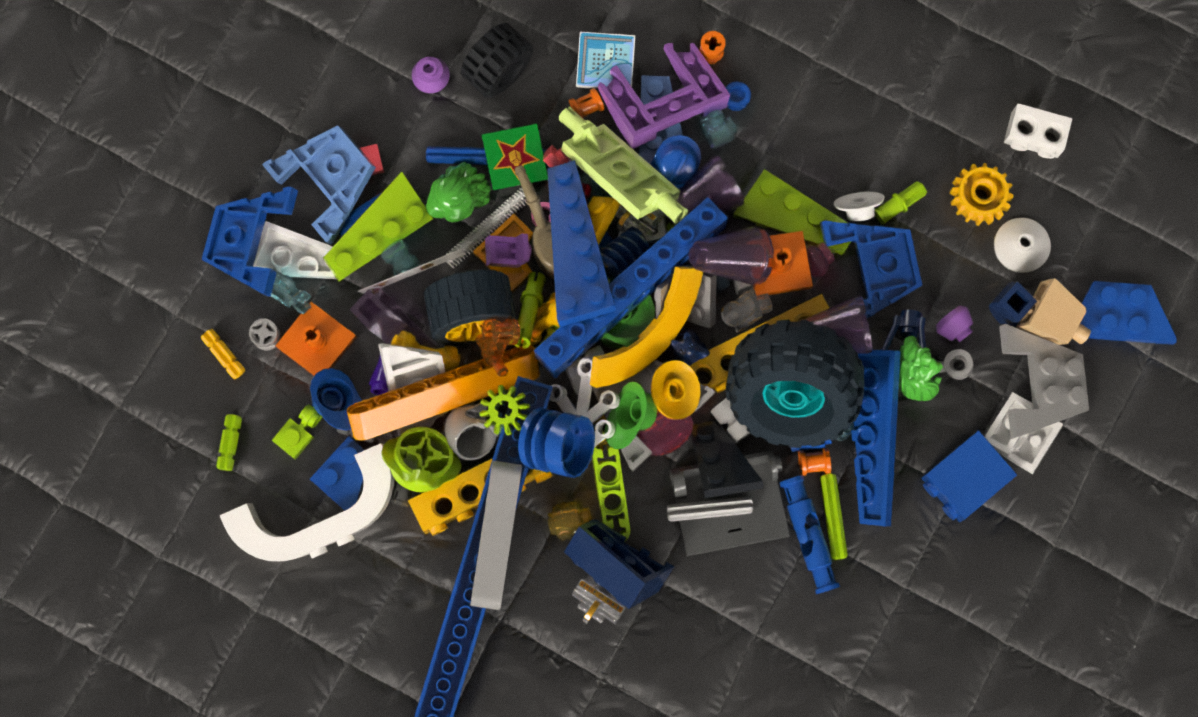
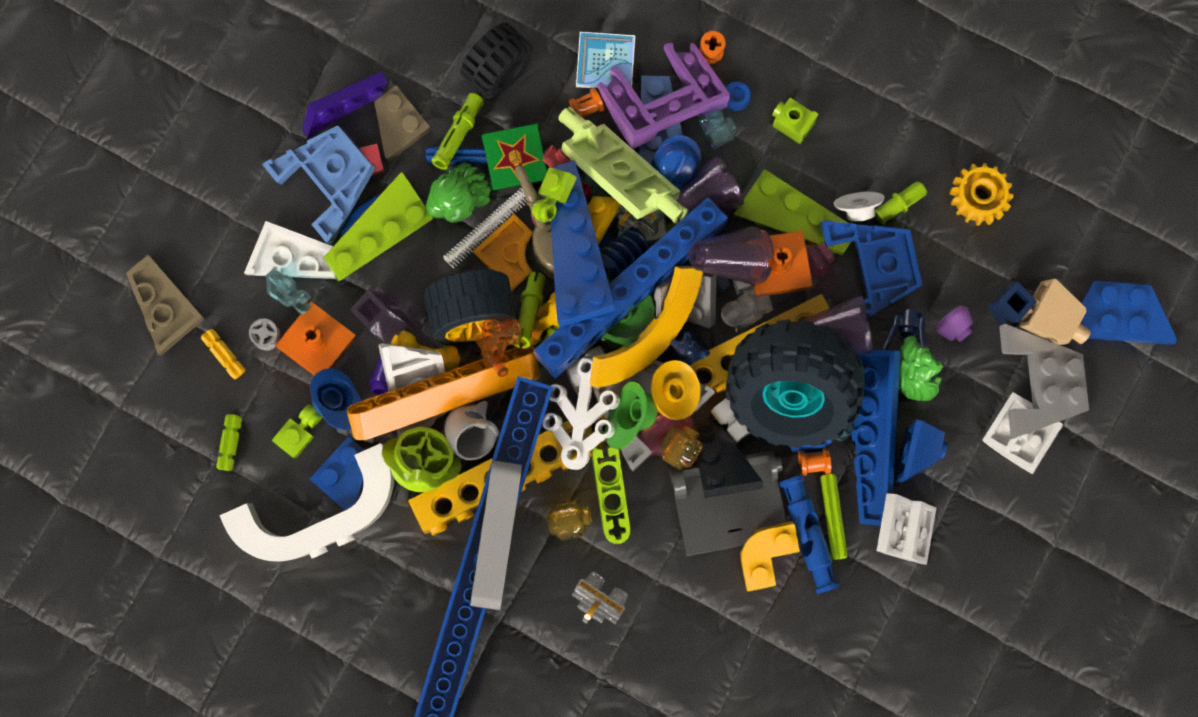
(164, 307): none -> dark tan wing
(237, 234): blue wing -> none
(341, 103): none -> dark purple wing
(398, 123): none -> dark tan wing
(399, 257): clear light blue wheel -> none
(415, 270): white sticker -> none
(430, 74): medium lavender cone -> none
(463, 121): none -> lime pin
(495, 415): lime gear -> none
(507, 251): medium lavender bracket -> none
(554, 188): none -> lime plate
(556, 442): blue wheel -> none
(615, 564): dark blue wedge -> none
(681, 447): none -> clear yellow head
(709, 509): light grey axle -> none
(760, 548): none -> yellow plate
(794, 129): none -> lime brick
(906, 529): none -> white slope
(920, 450): none -> blue slope
(956, 356): light grey plate -> none
(968, 477): blue brick -> none
(1013, 254): white dish -> none
(1038, 124): white brick -> none

